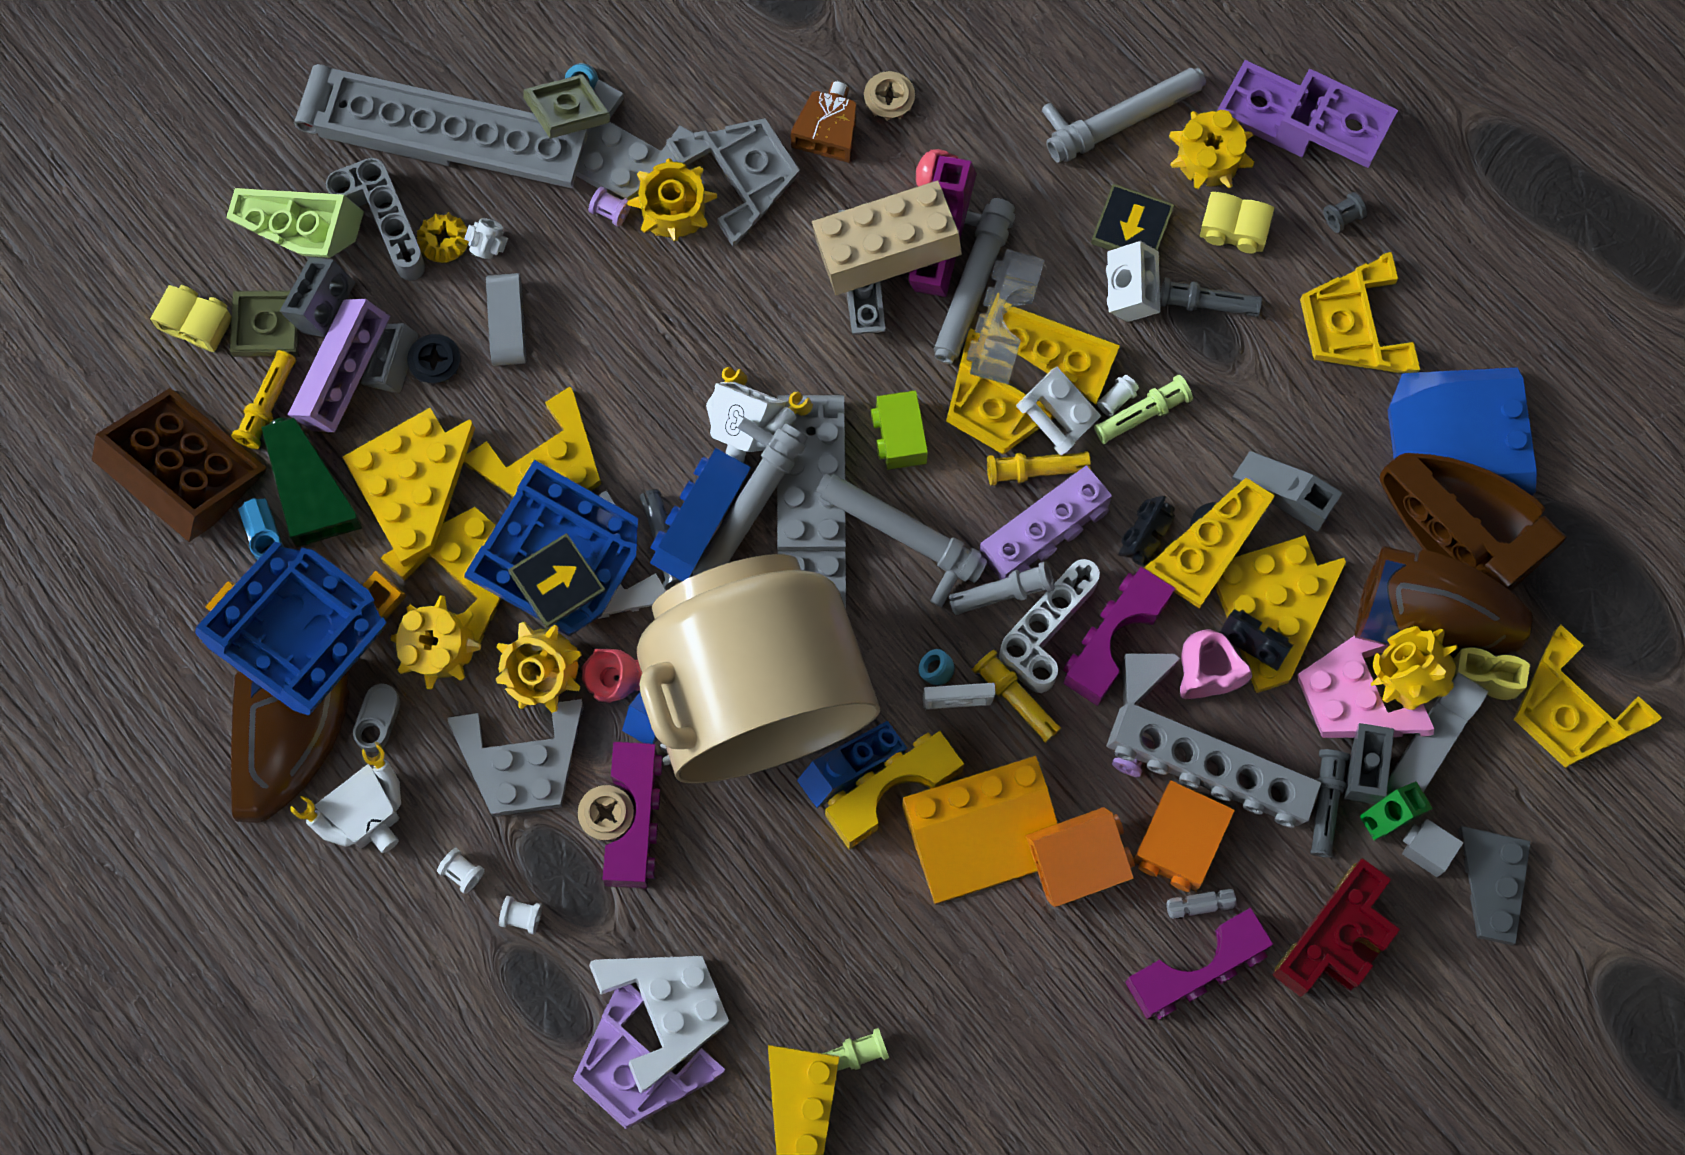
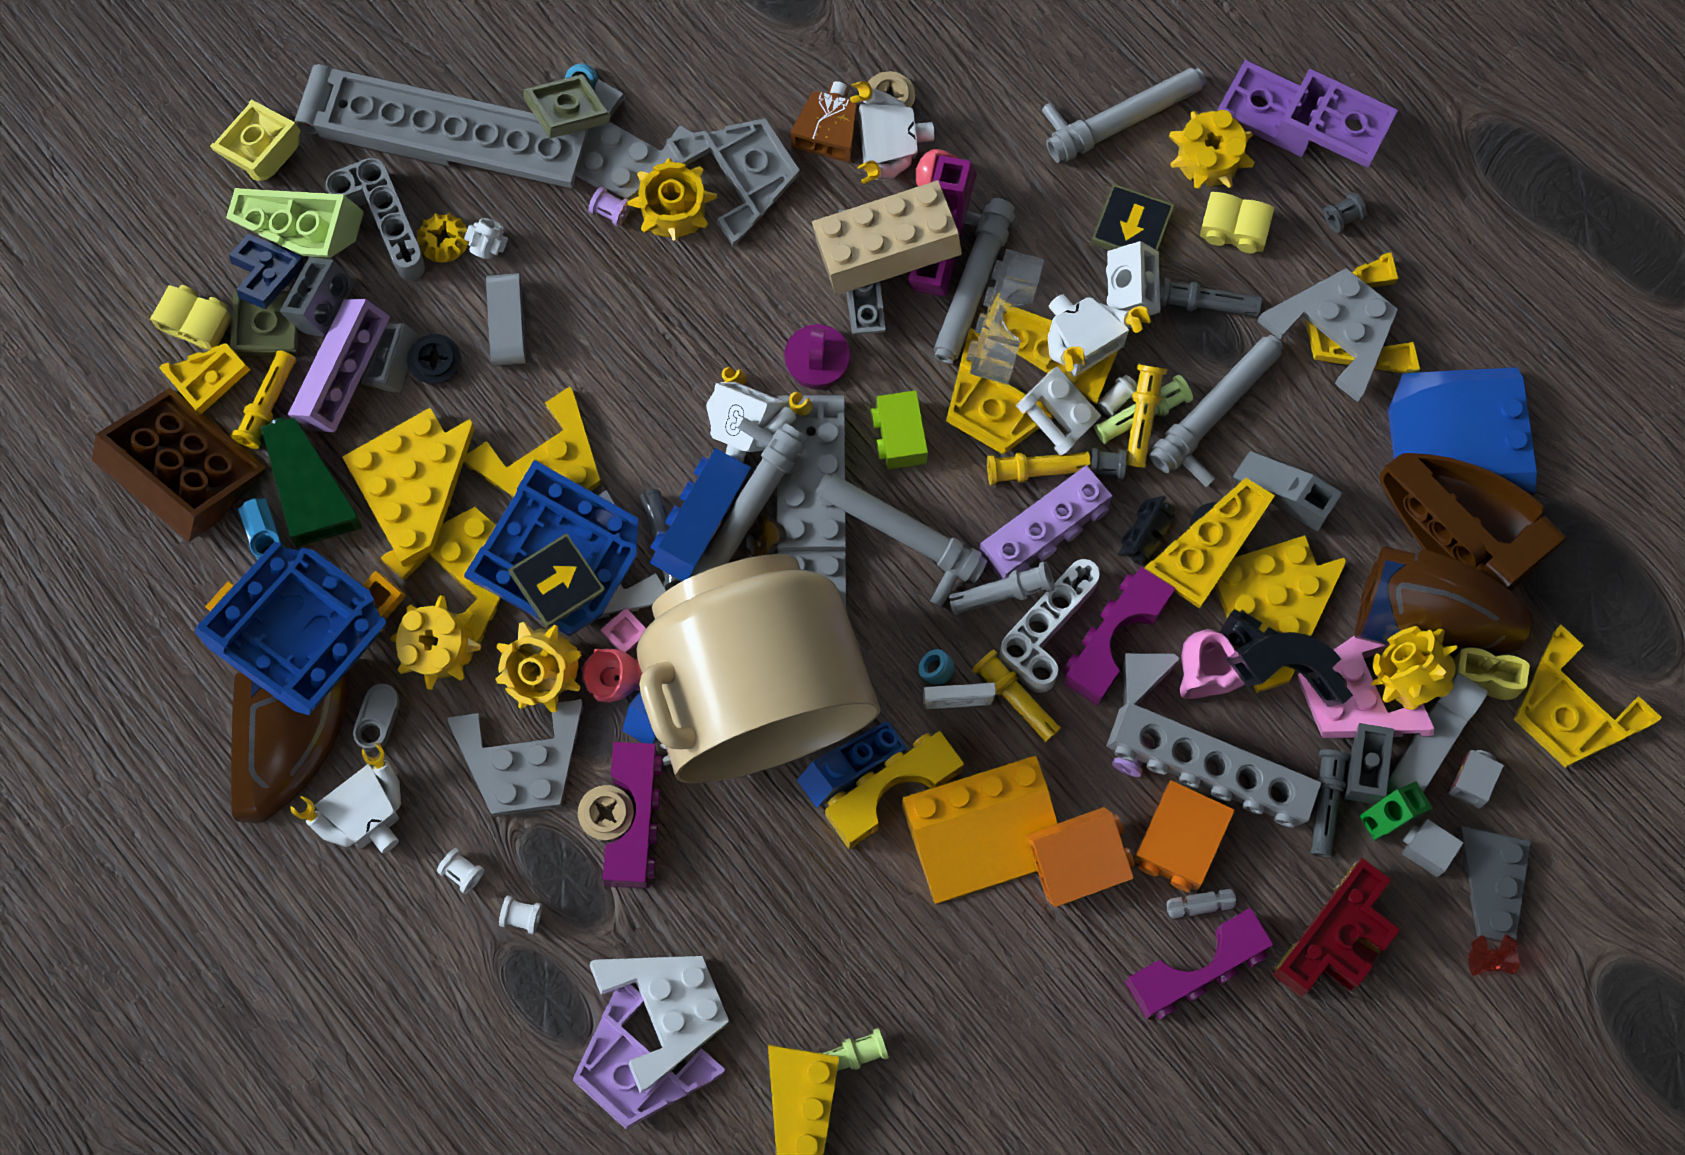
(206, 375): none -> yellow wing
(258, 141): none -> light yellow slope
(269, 267): none -> dark blue plate
(623, 631): none -> bright pink plate
(773, 534): none -> dark brown piece
(817, 356): none -> magenta tile
(887, 133): none -> torso
(1089, 331): none -> torso
(1108, 463): none -> dark grey bush
(1137, 456): none -> yellow pin
(1184, 437): none -> light grey cylinder
(1301, 652): none -> black arch
(1348, 315): none -> light grey wing
(1476, 778): none -> light grey brick
(1492, 960): none -> clear red piece

